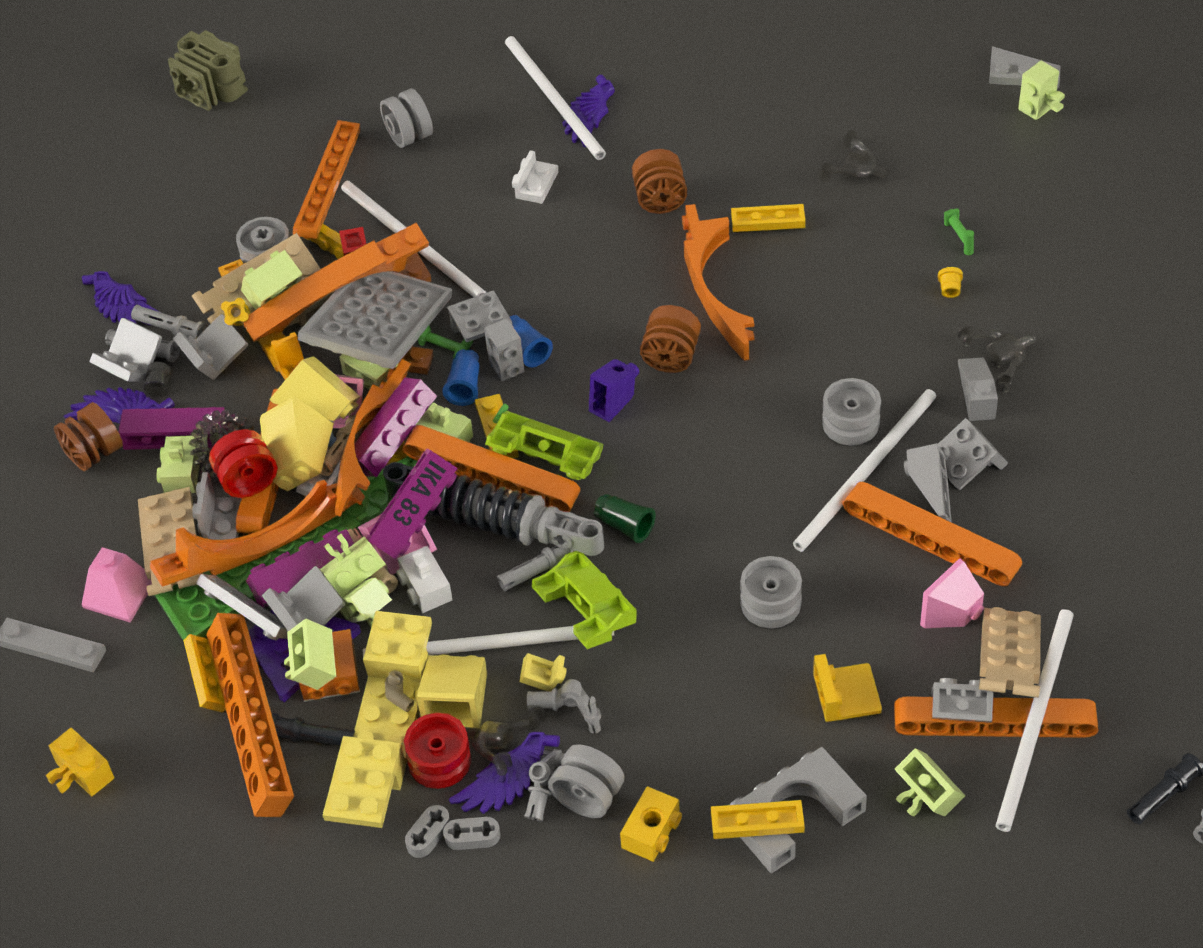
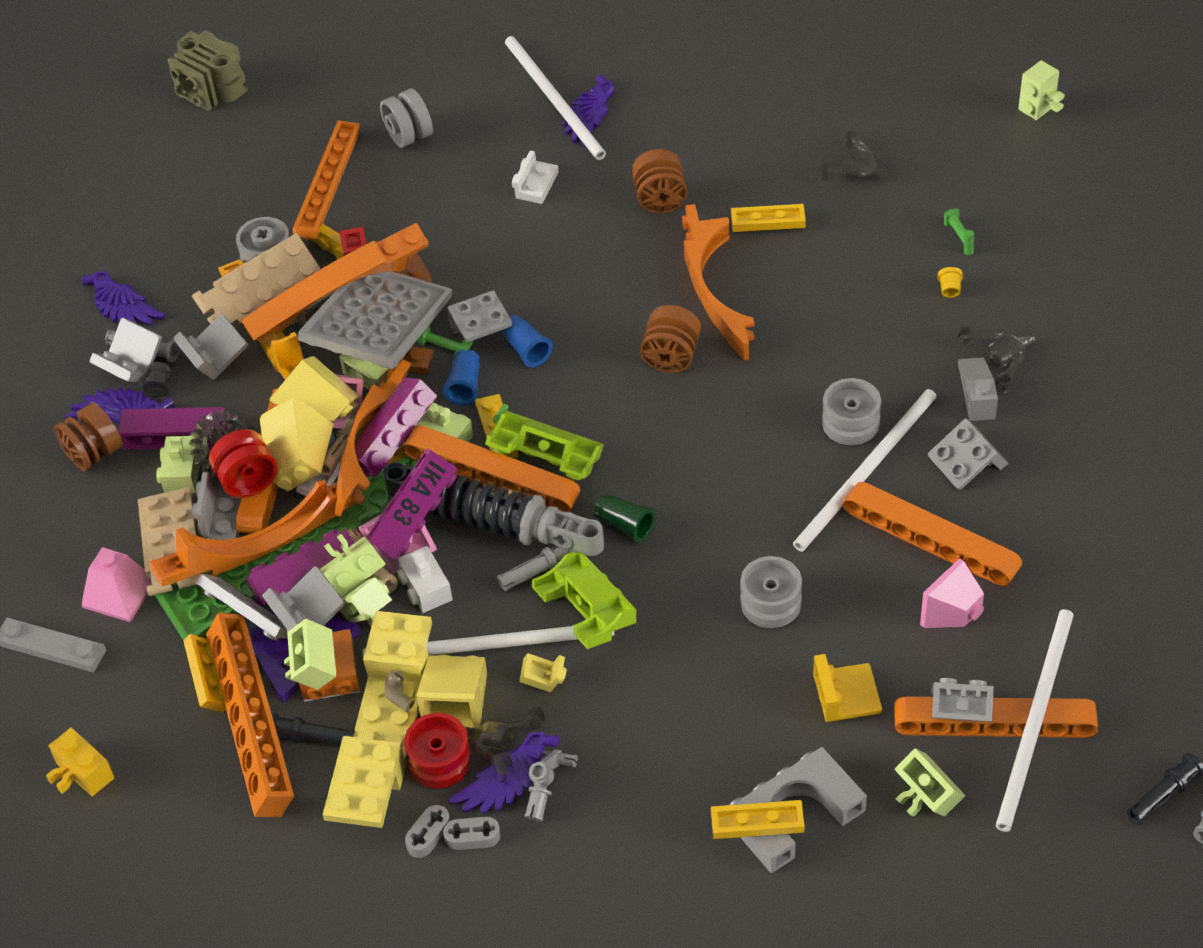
(170, 323): light grey pin -> none
(229, 309): yellow brick -> none
(270, 279): yellowish green container -> none
(396, 226): white piece -> none
(504, 349): light grey brick -> none
(569, 695): light grey pin -> none
(586, 781): light grey wheel -> none
(611, 388): dark purple torso -> none
(651, 808): yellow brick -> none
(929, 472): light grey slope -> none
(1008, 67): light grey wing -> none
(1010, 652): tan hinge -> none

